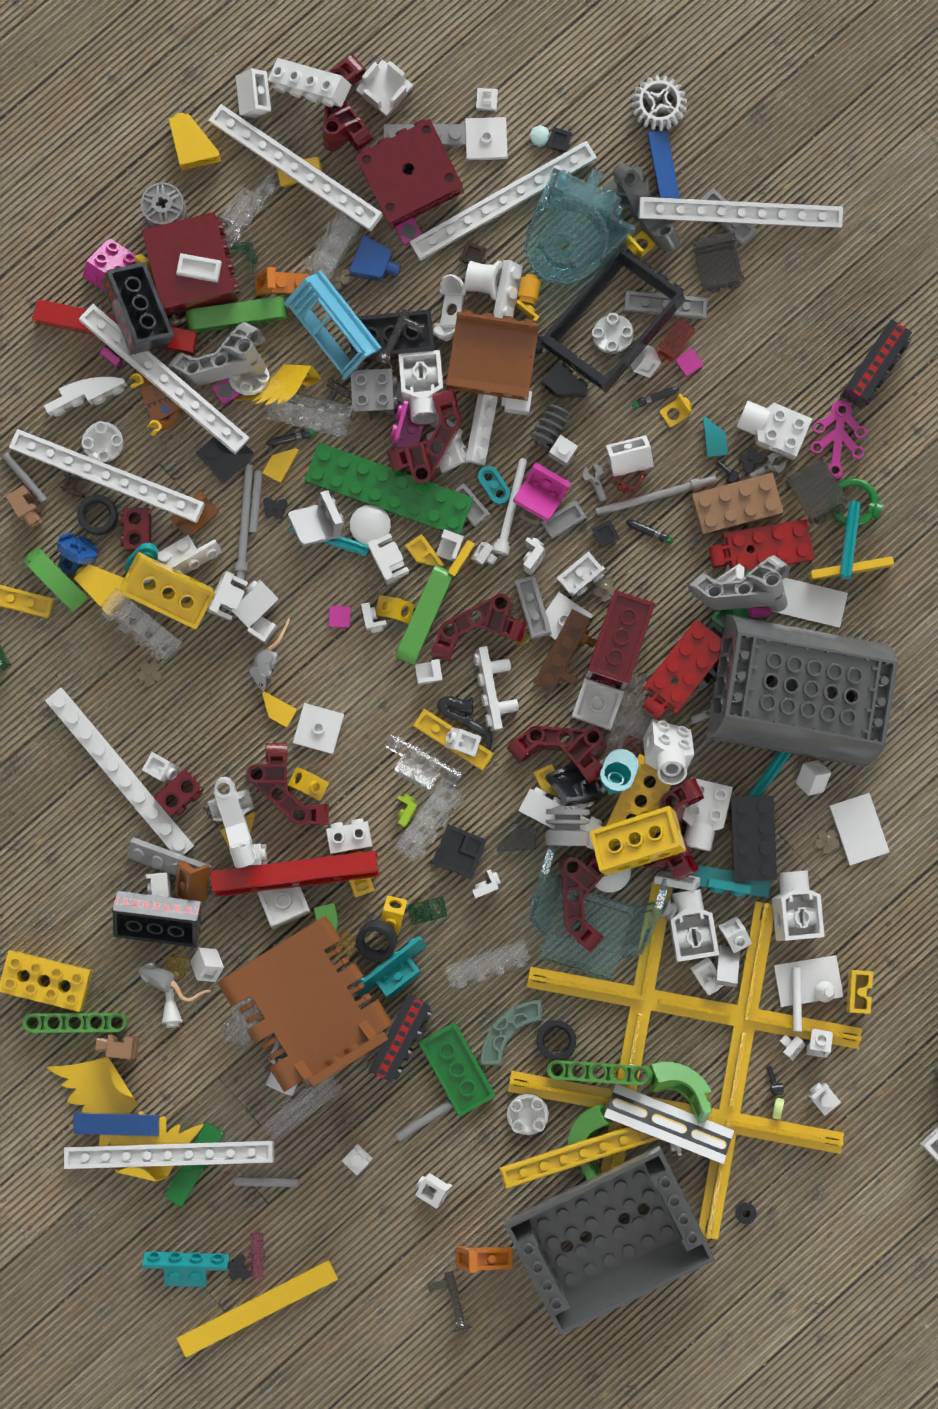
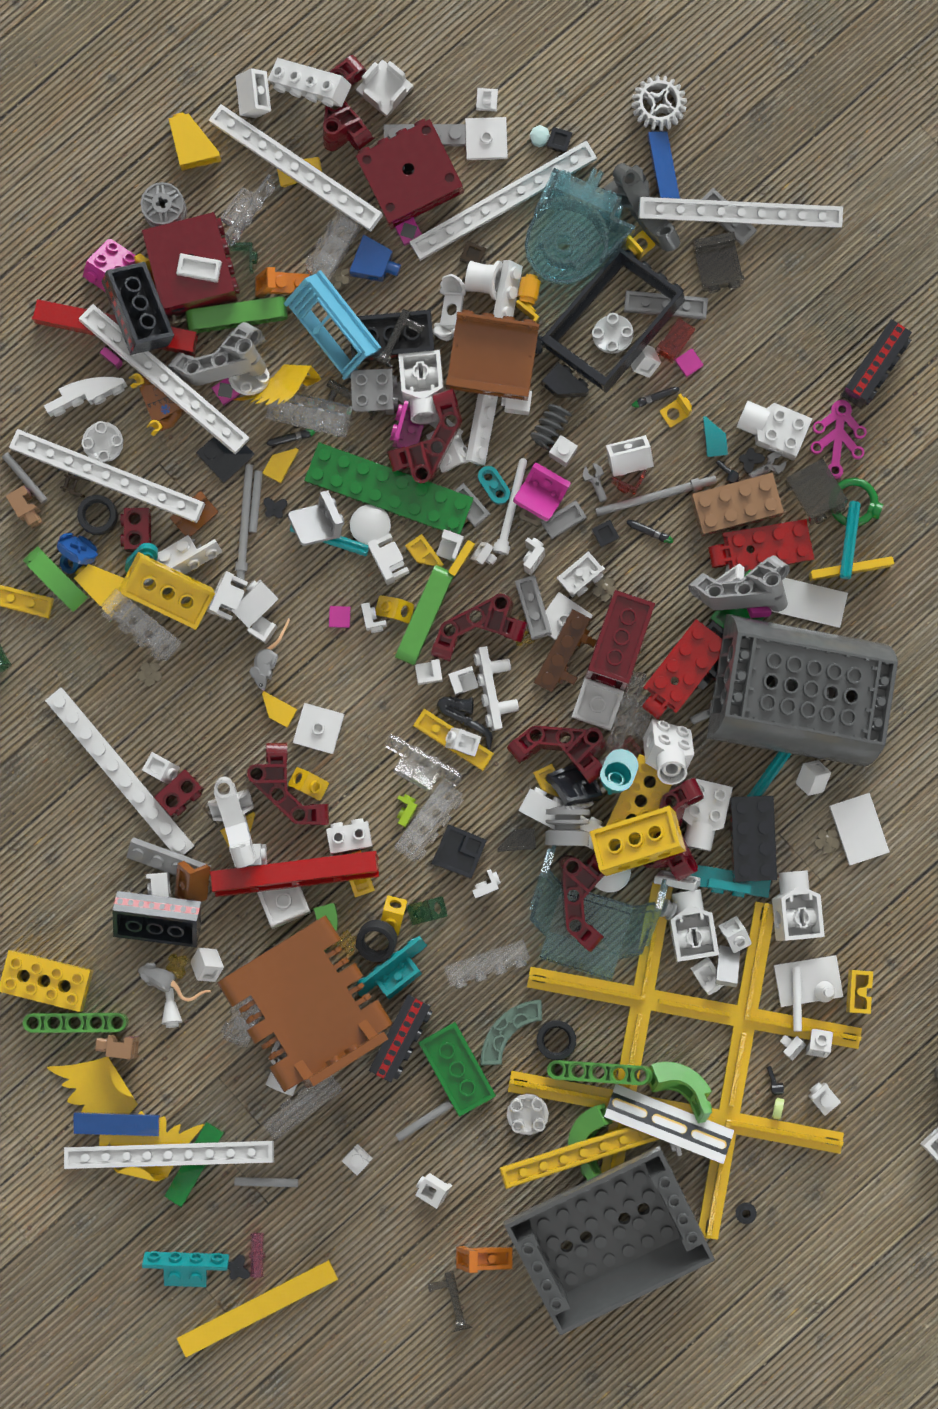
(463, 680): none -> white panel

